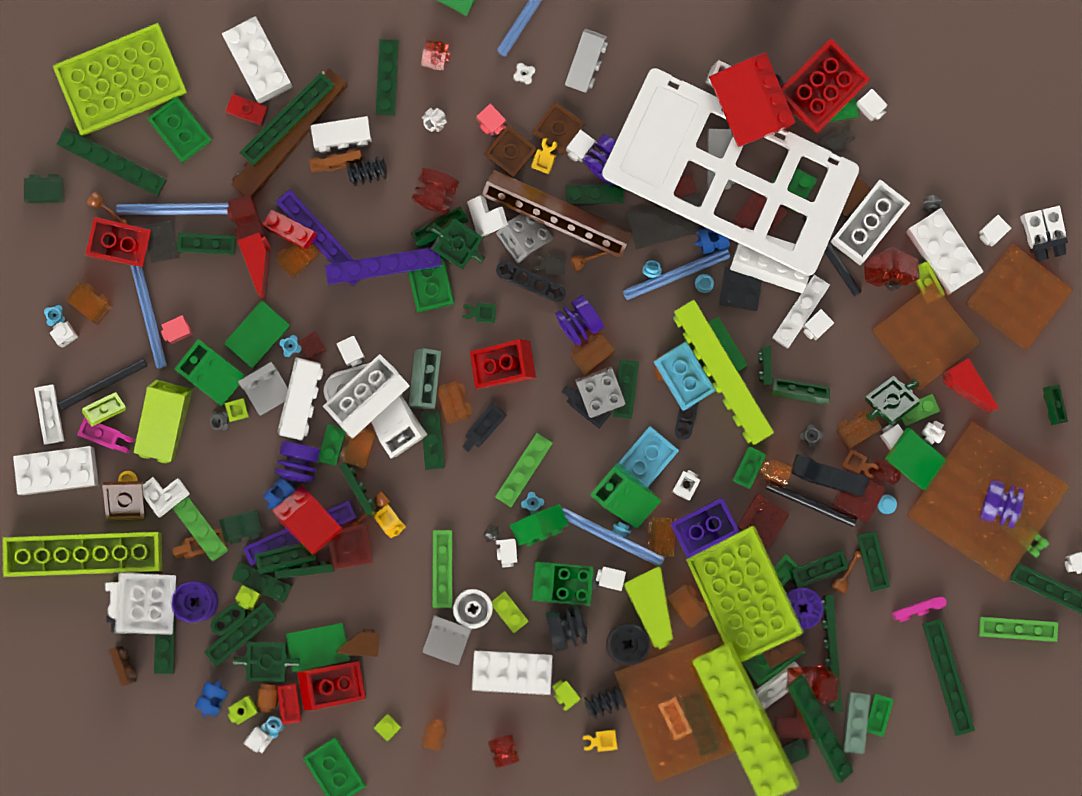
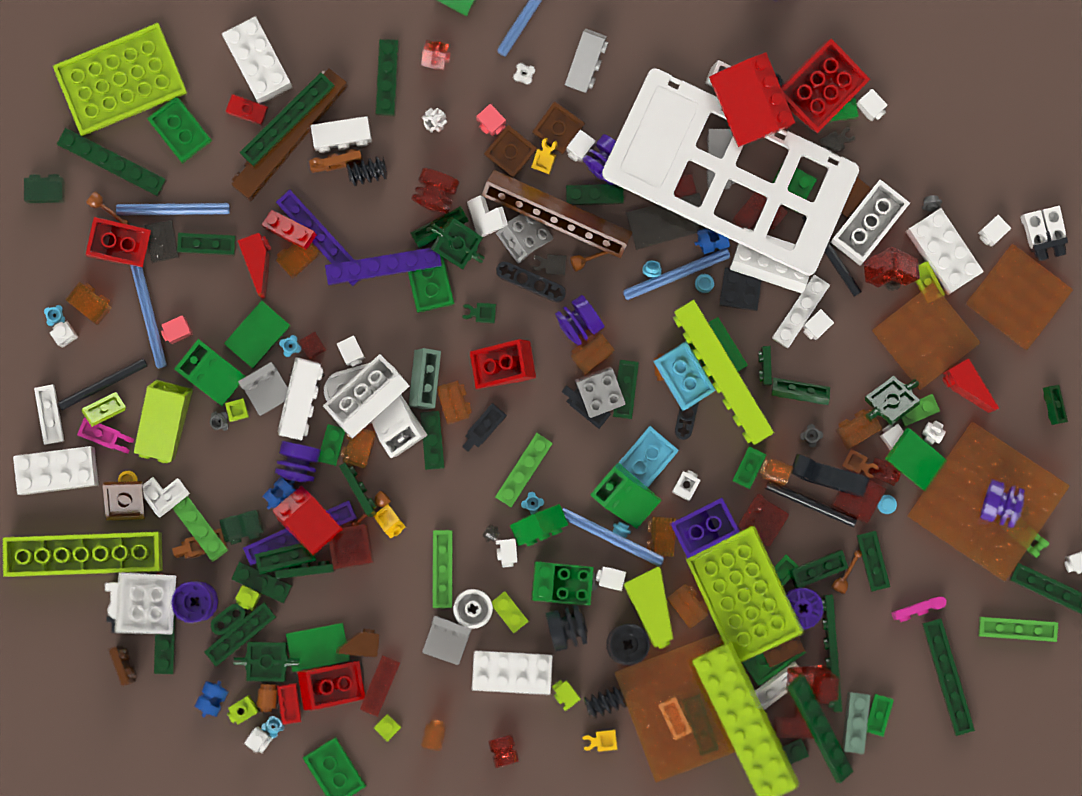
(245, 214): clear red brick -> none
(380, 685): none -> clear red plate

